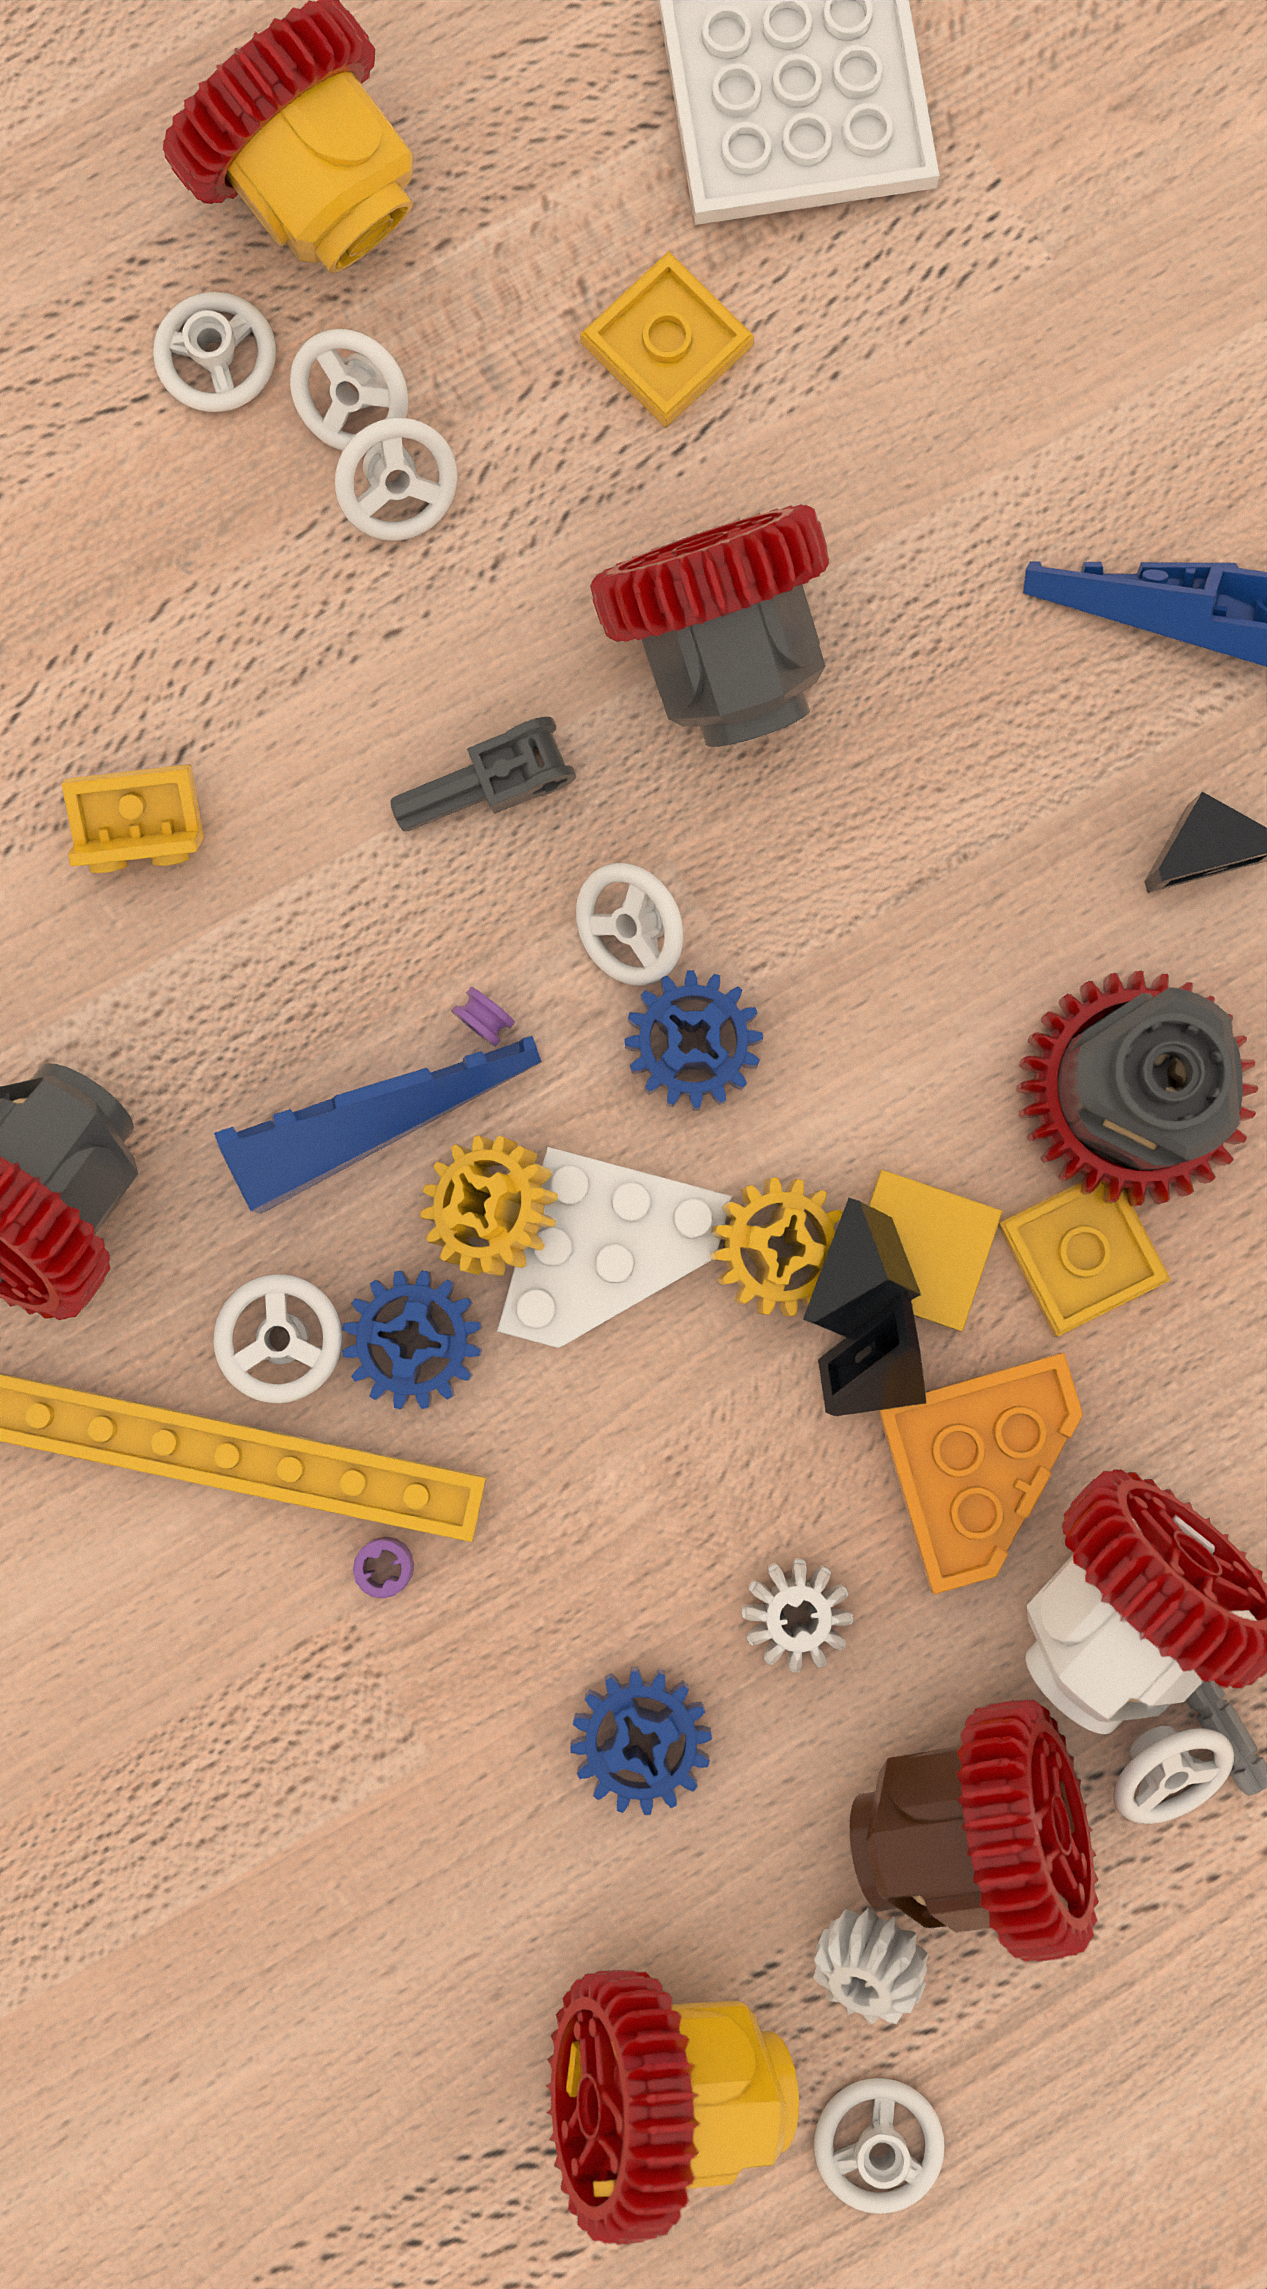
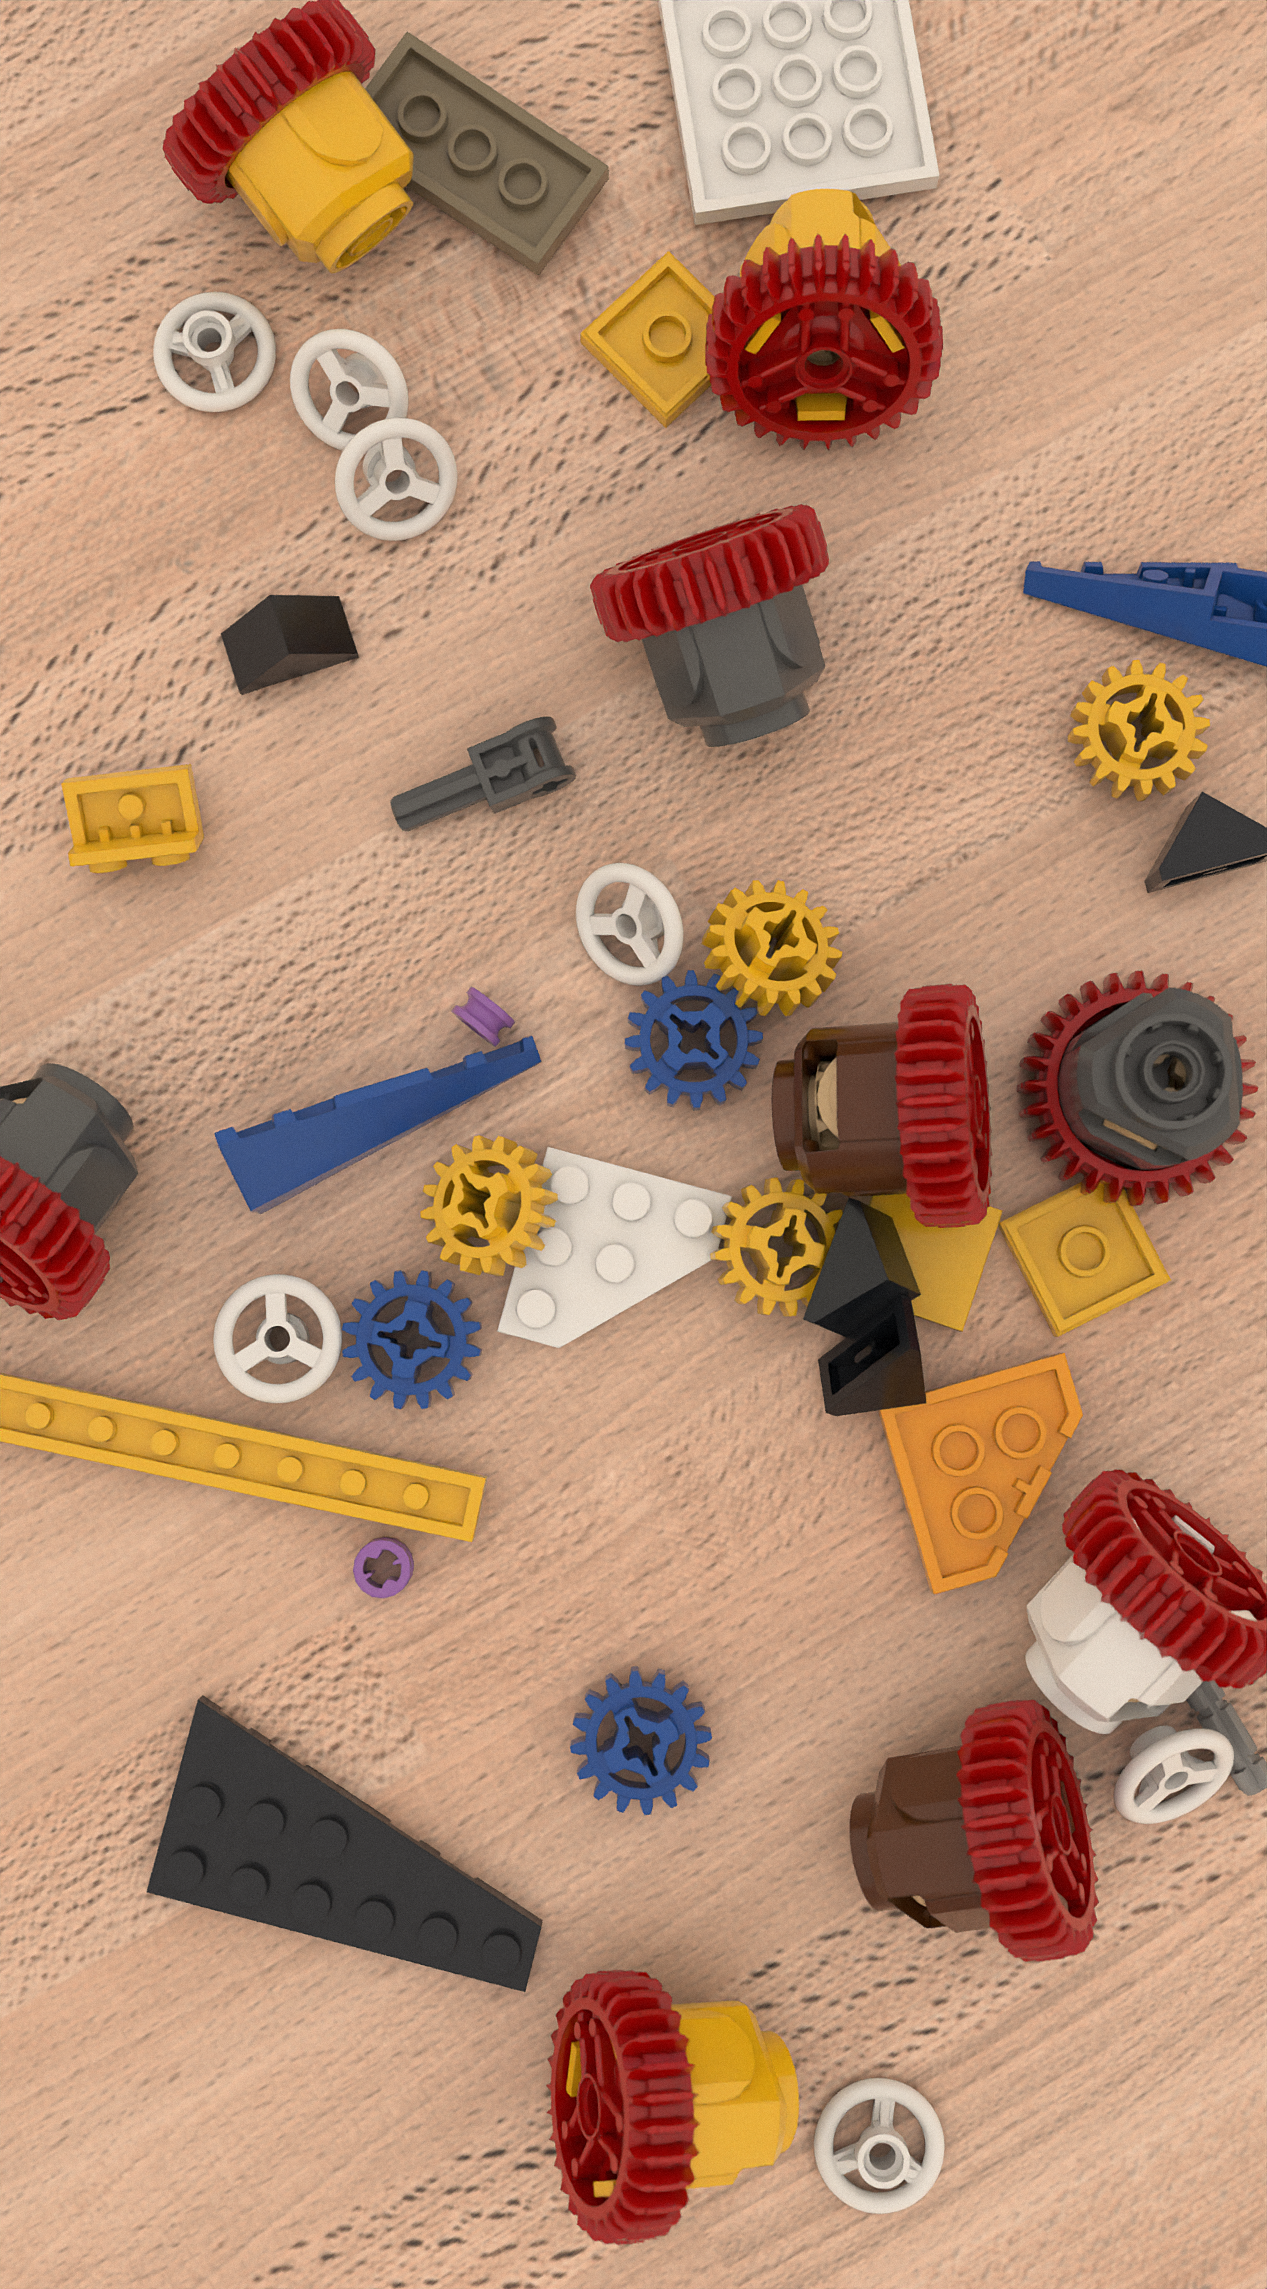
(287, 640): none -> black slope
(307, 1856): none -> black wing
(485, 155): none -> dark tan plate
(741, 938): none -> yellow gear
(799, 1637): white gear -> none
(823, 327): none -> red piece
(871, 1966): white gear -> none
(893, 1108): none -> piece
(1162, 734): none -> yellow gear

